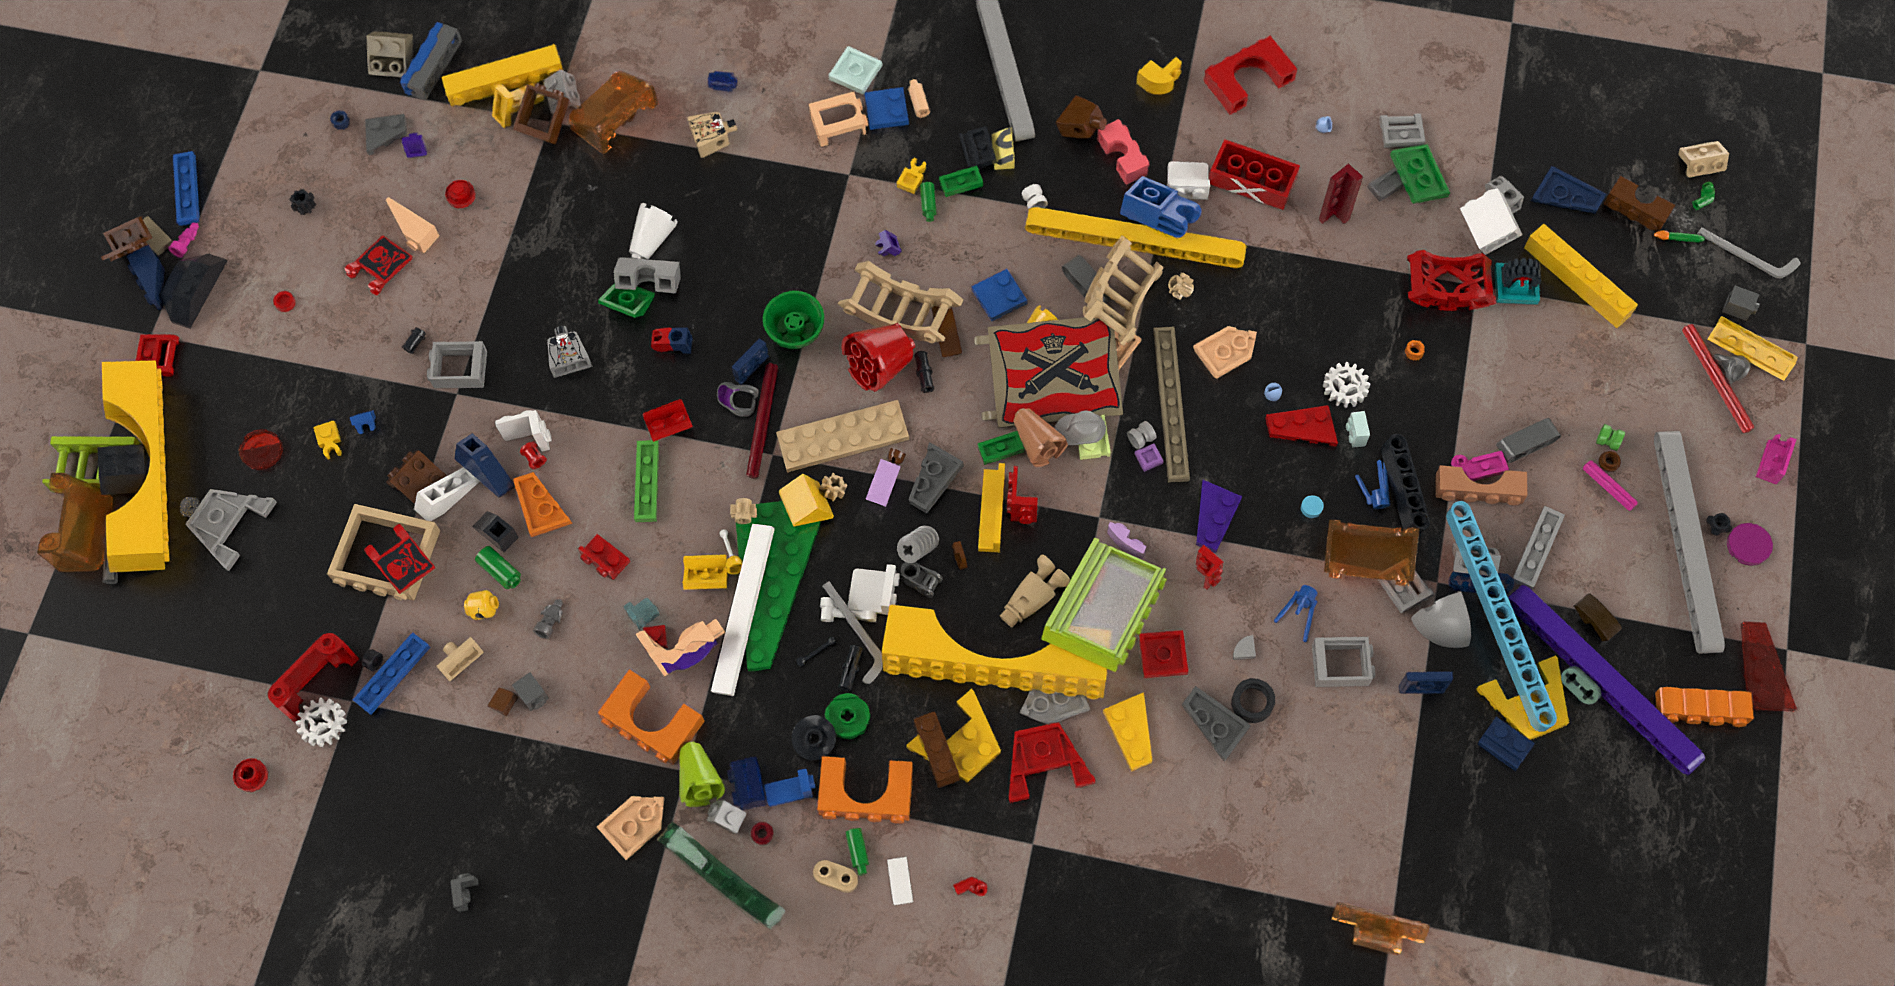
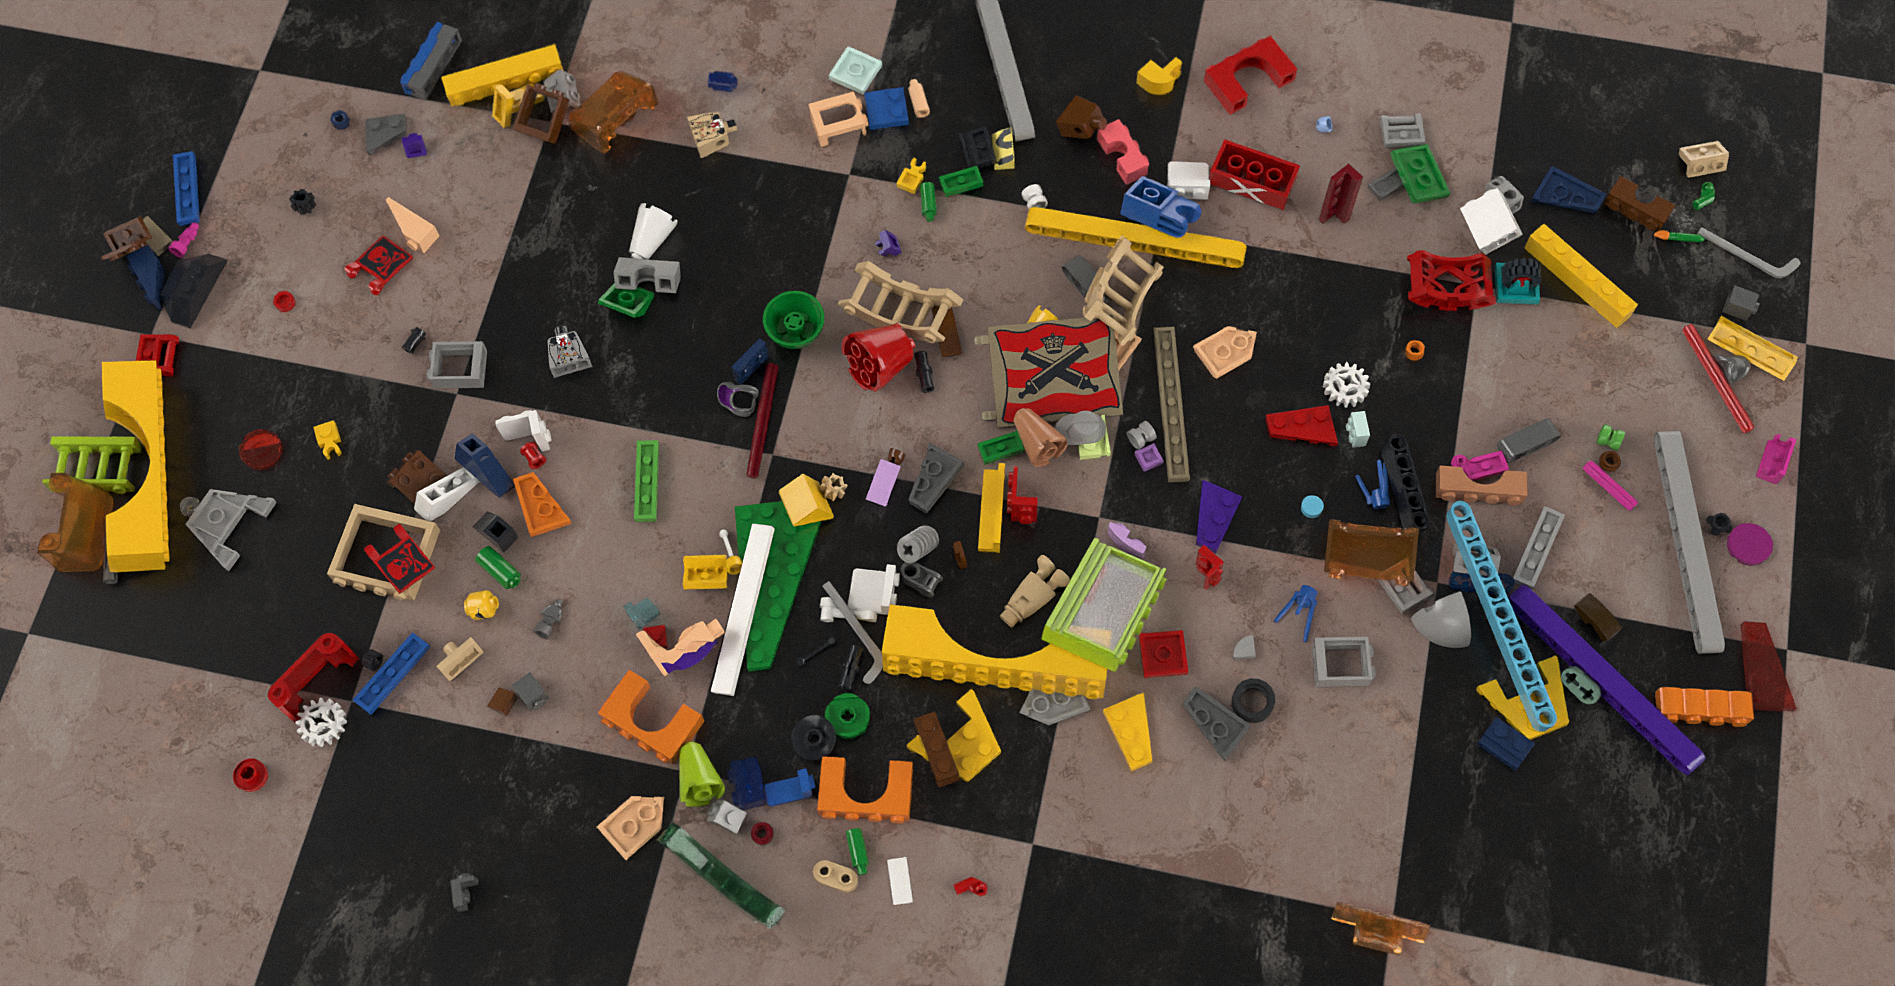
(121, 469): black brick -> none
(363, 418): blue tile -> none
(389, 53): dark tan slope -> none
(460, 194): red plate -> none
(604, 557): red bracket -> none
(667, 420): red bracket -> none
(672, 340): leg -> none
(743, 511): tan gear -> none
(842, 435): tan plate -> none
(999, 295): blue plate -> none
(1044, 750): red wing -> none
(1181, 286): tan gear -> none
(1275, 394): light blue hinge -> none
(1425, 682): dark blue plate -> none

